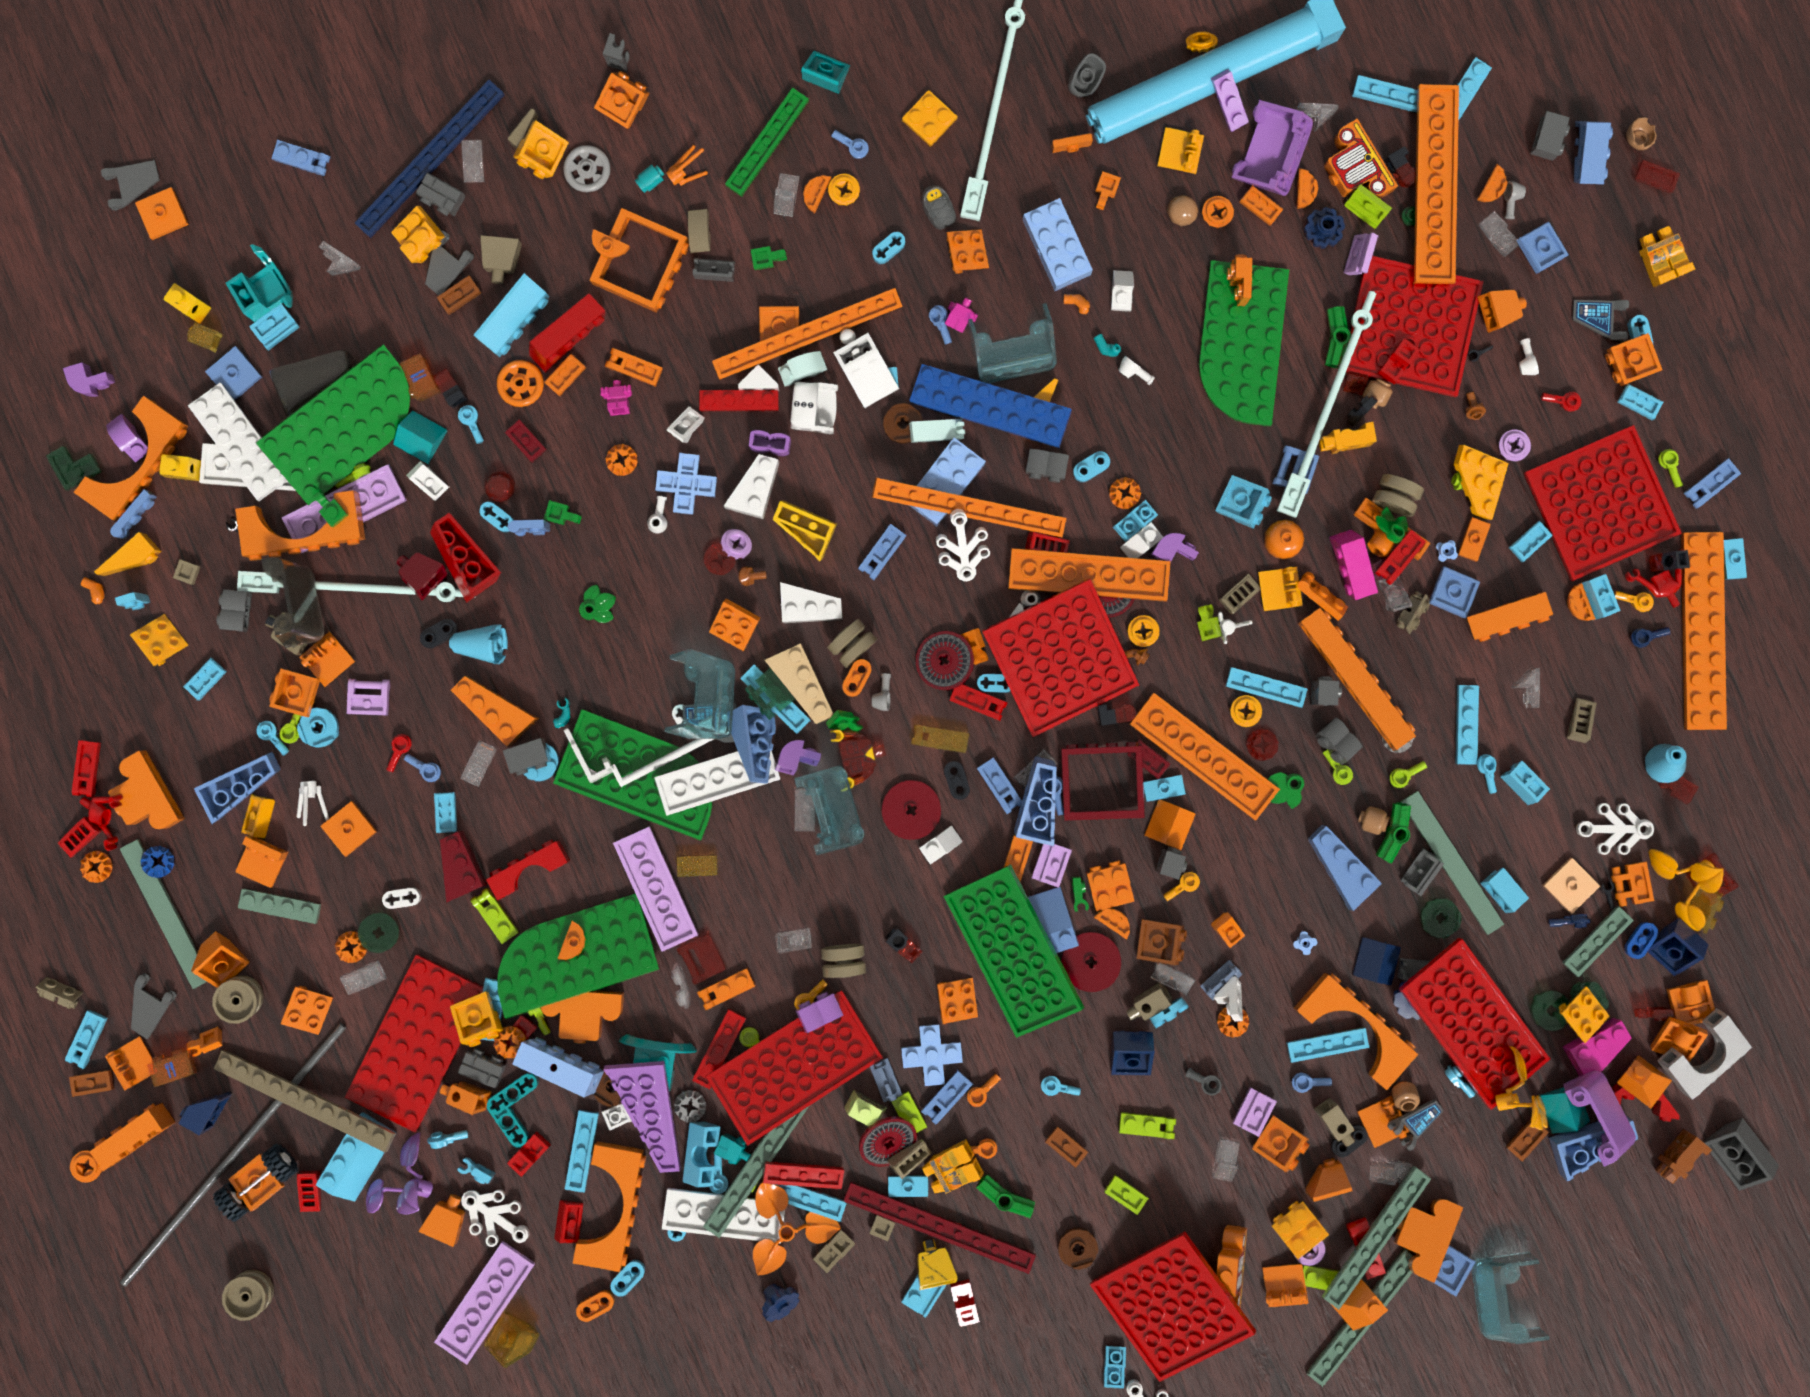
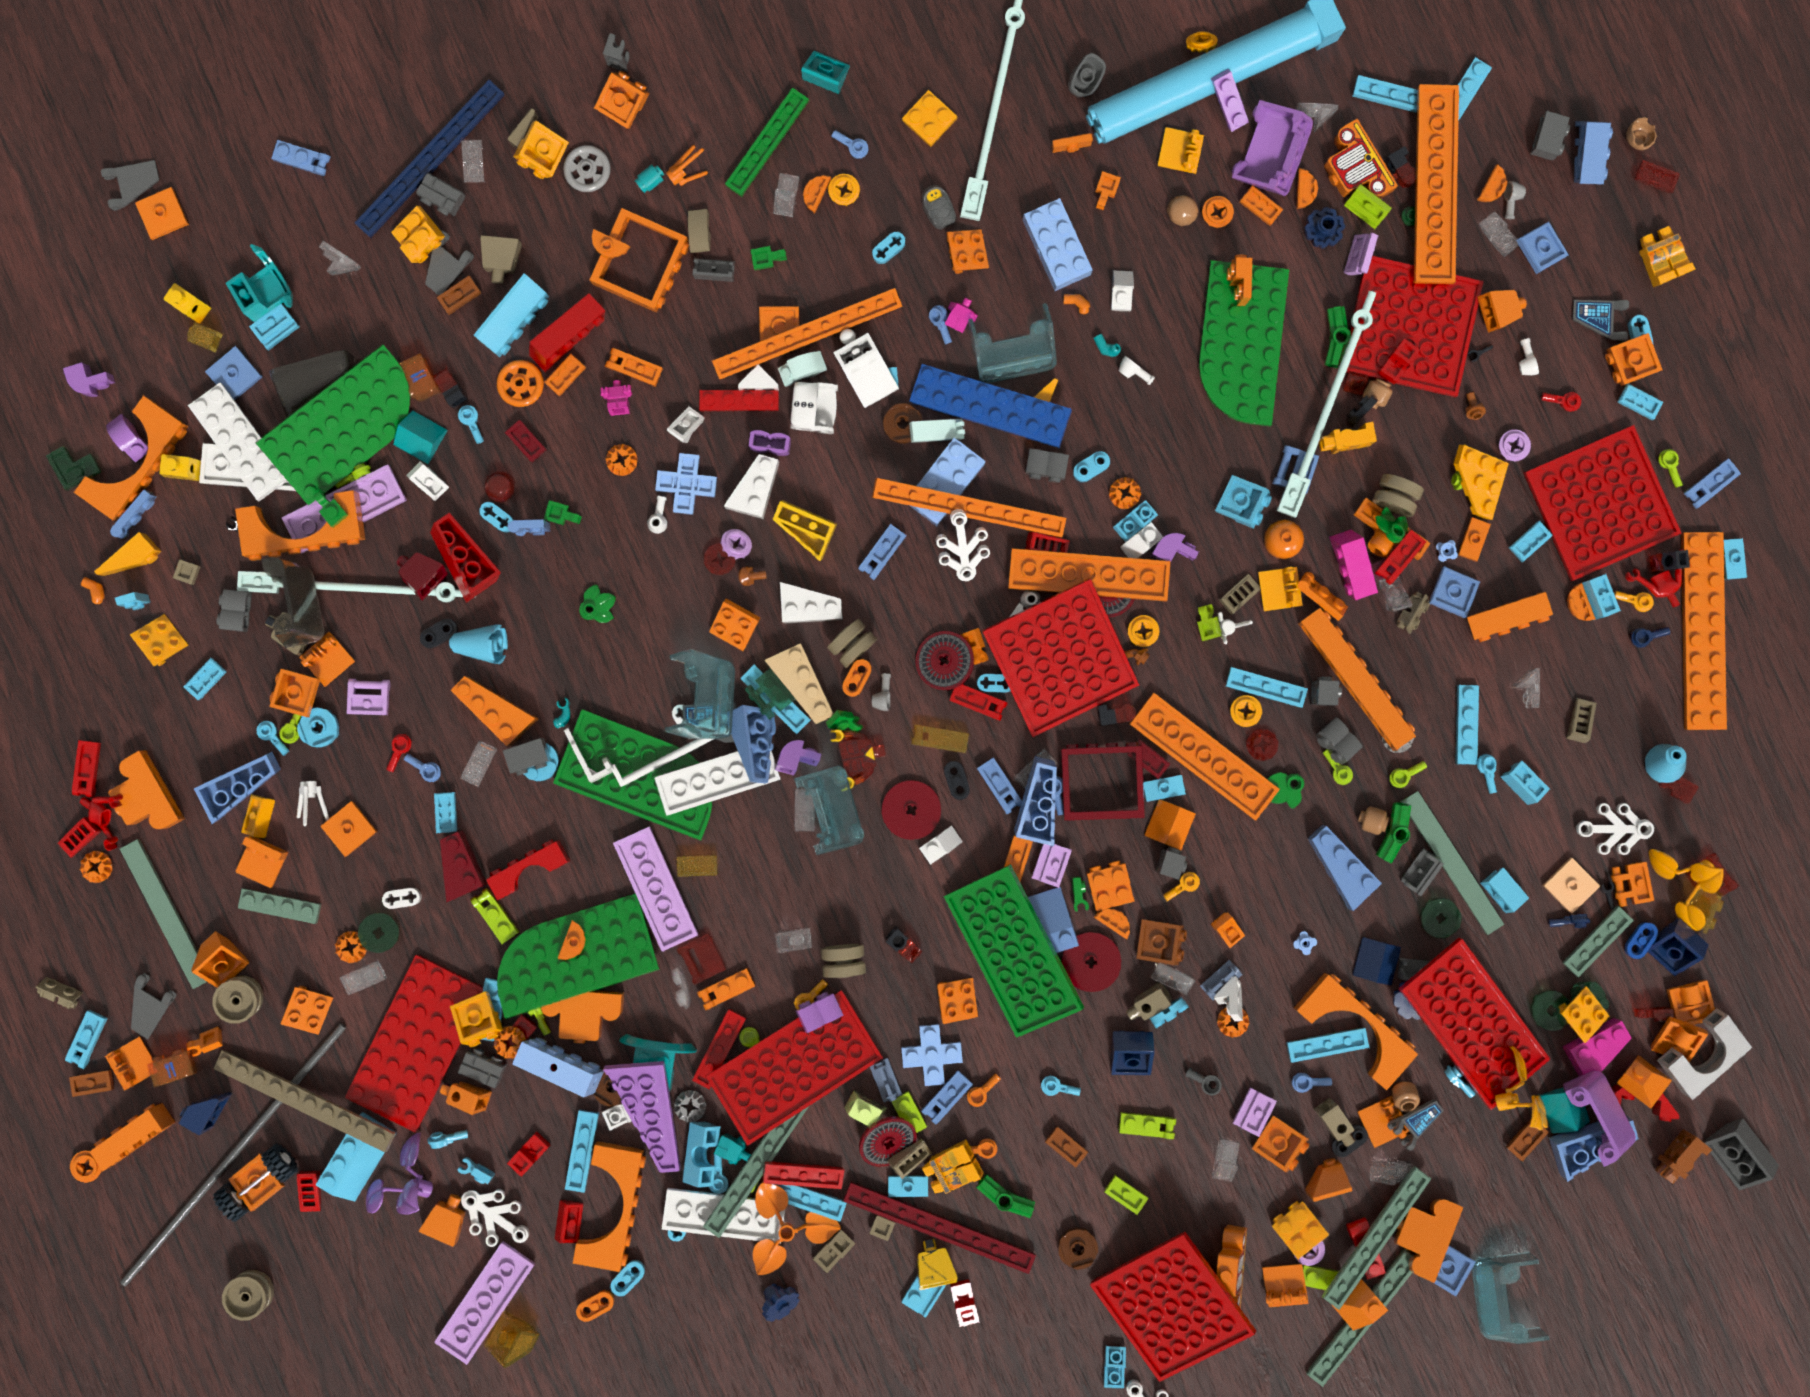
(158, 871): blue gear -> none
(505, 1109): teal beam -> none

